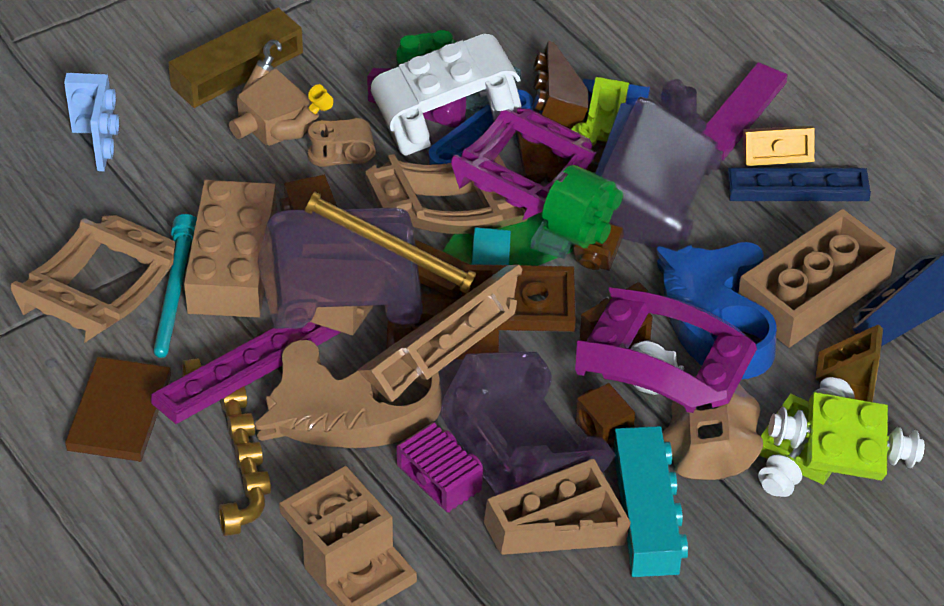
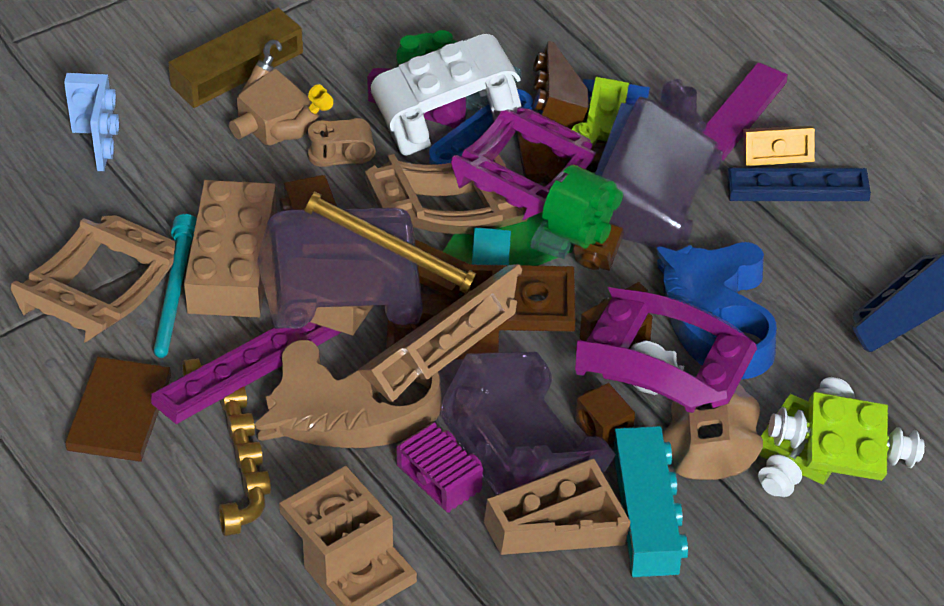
(819, 275): medium nougat brick -> none
(854, 362): pearl gold slope -> none

